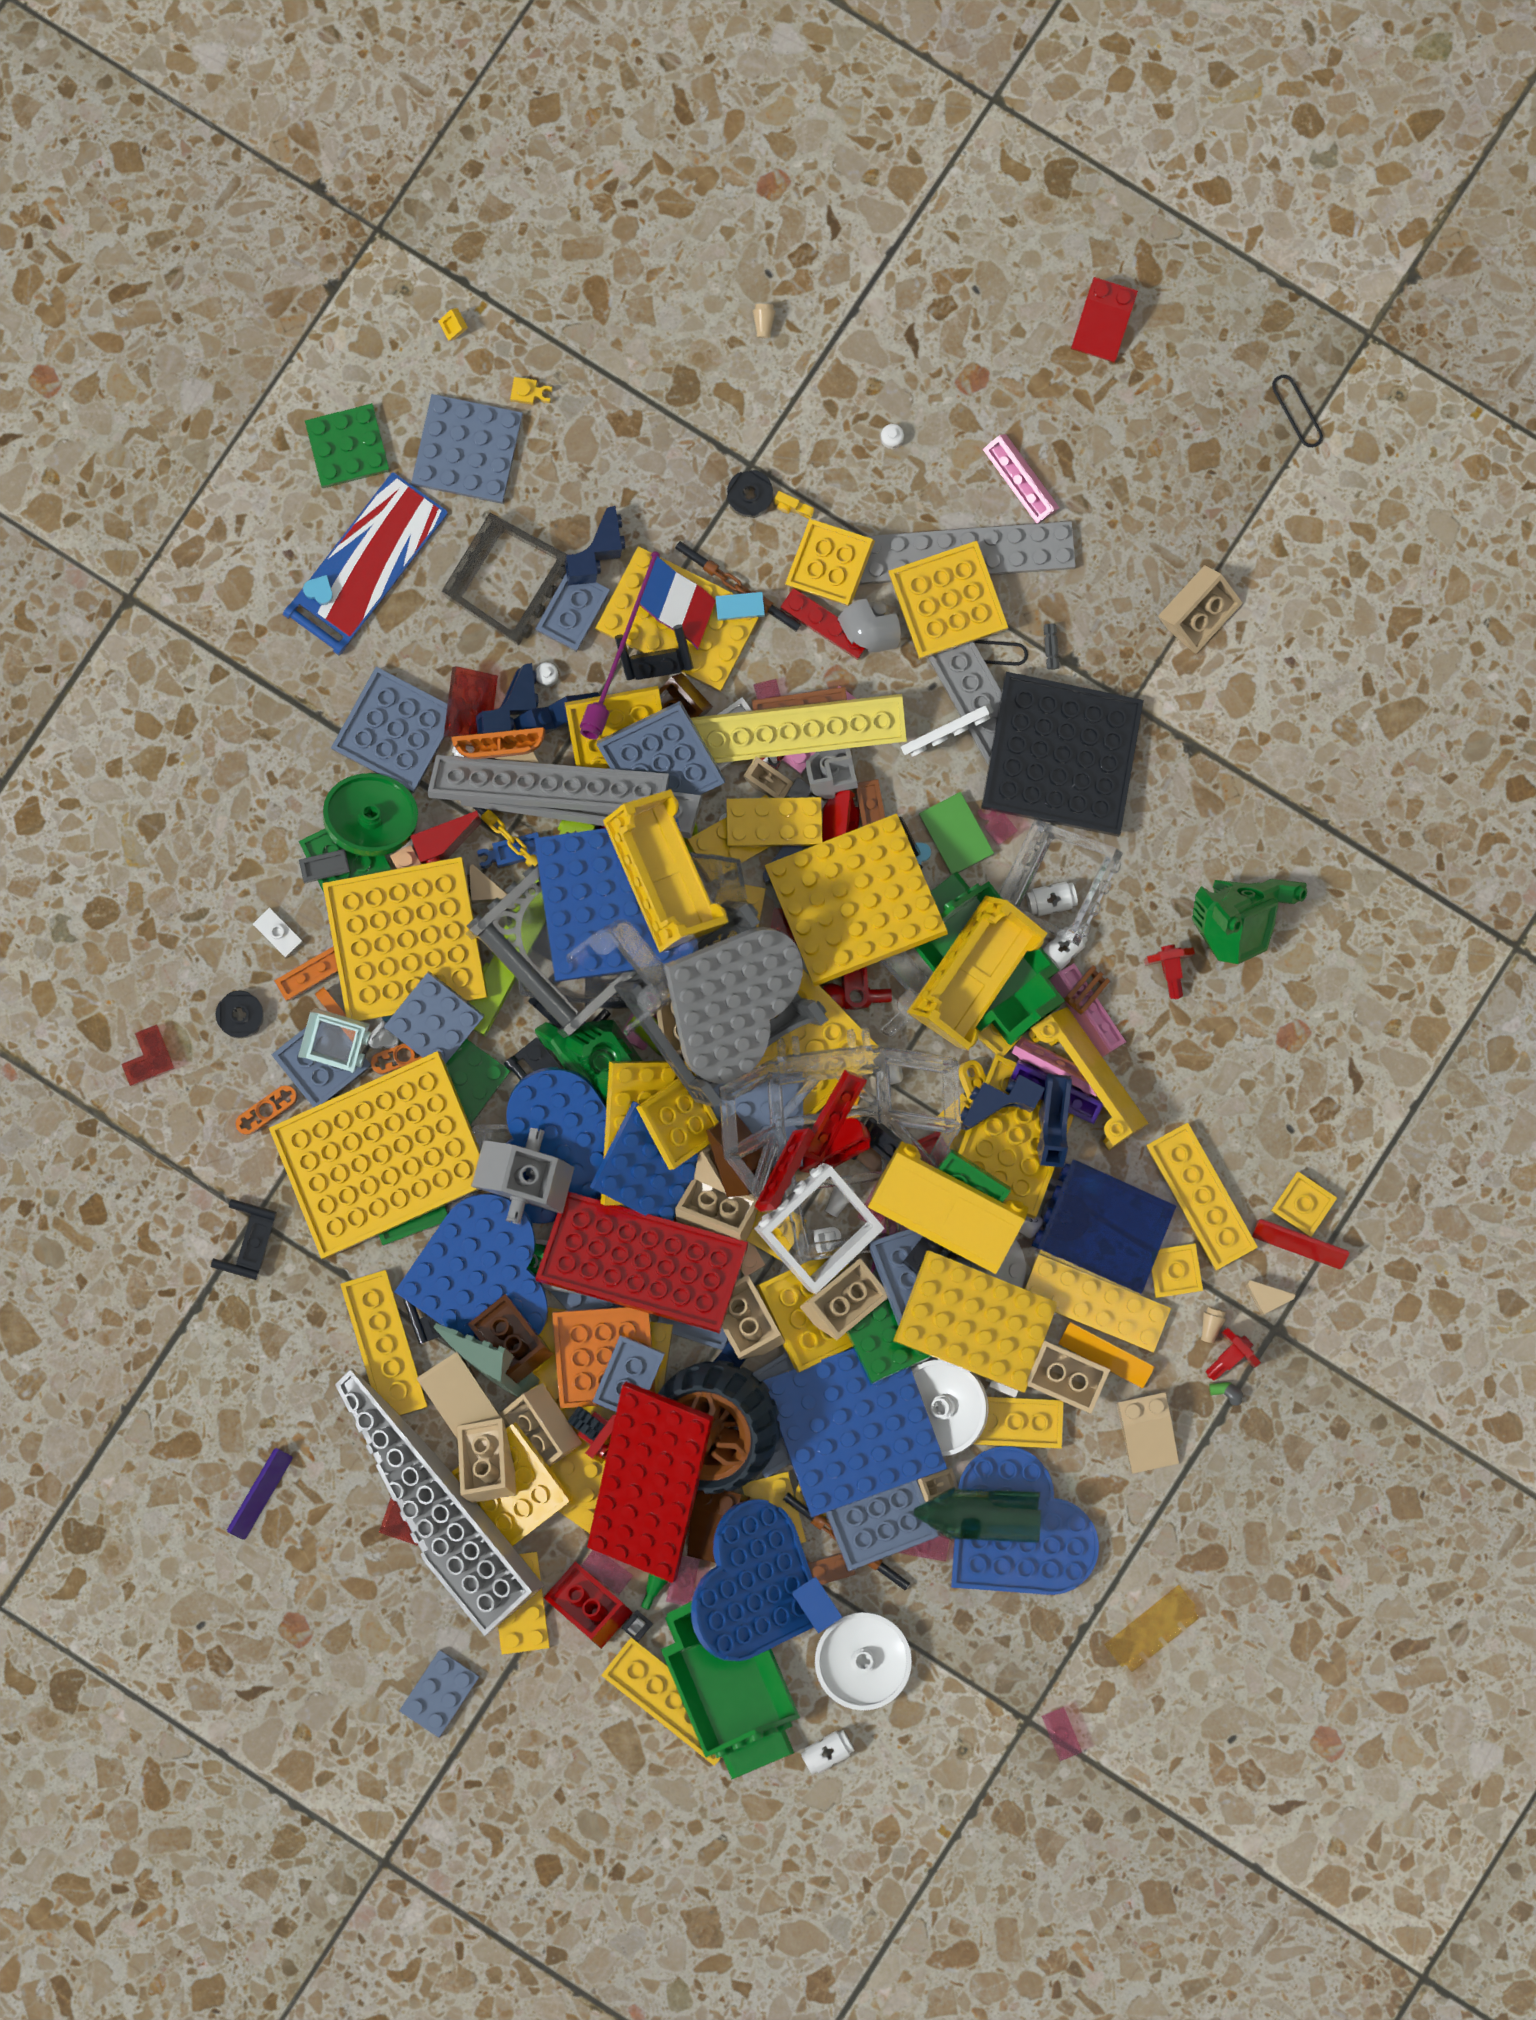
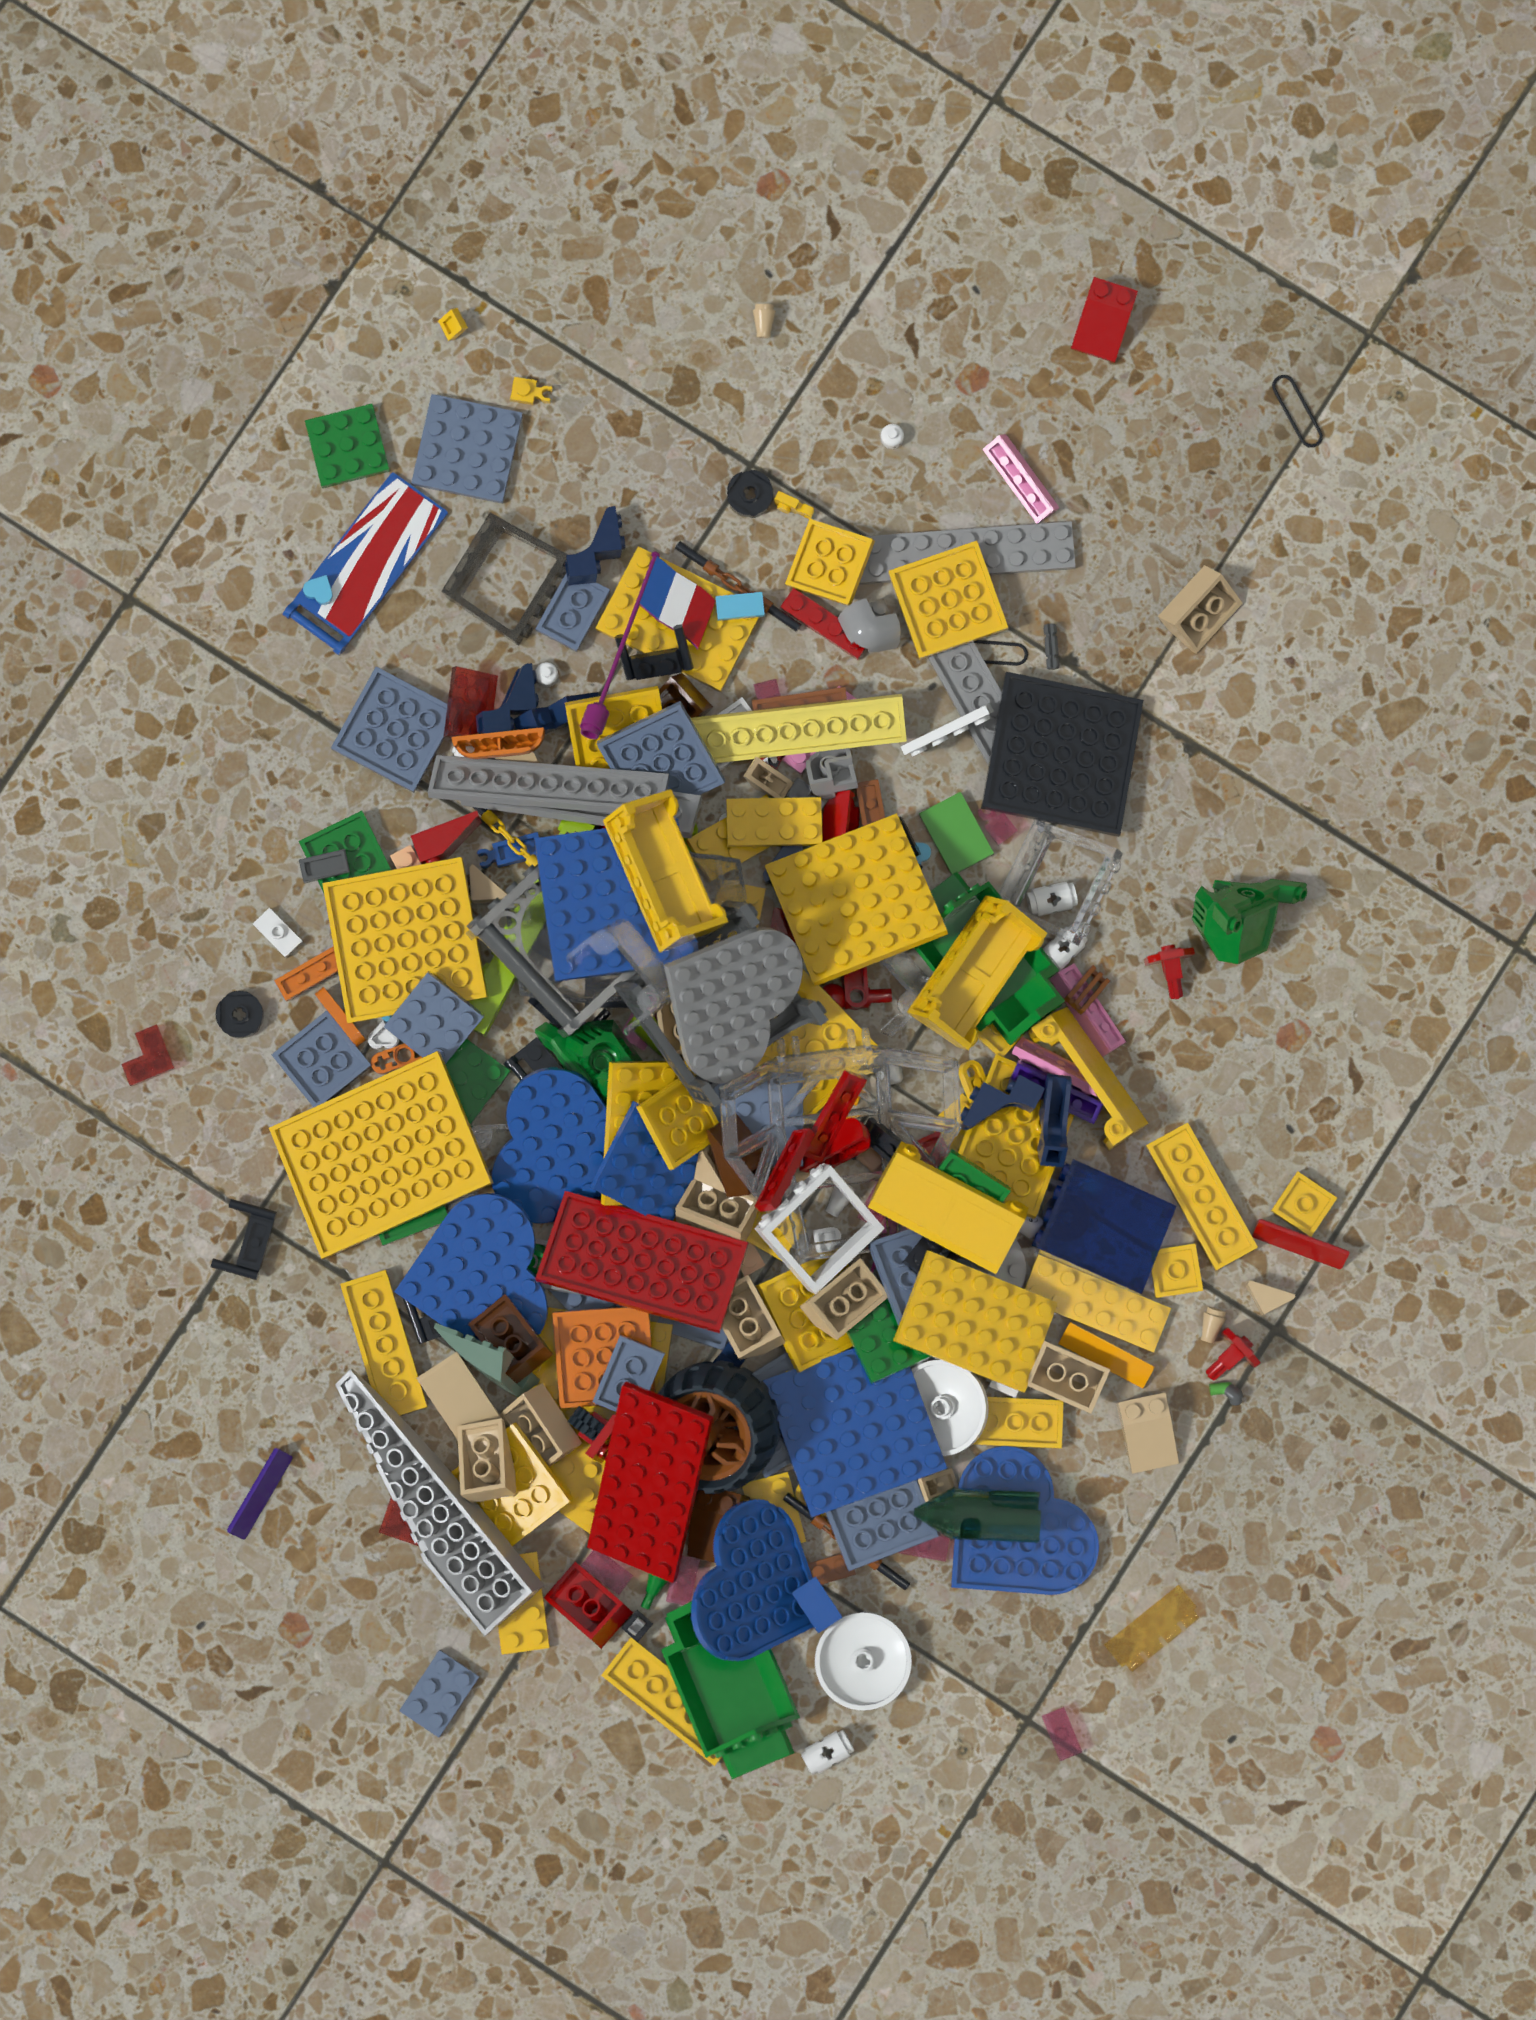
(267, 1100): orange beam -> none
(335, 1040): light aqua window -> none
(370, 814): green dish -> none
(501, 1171): light grey slope -> none

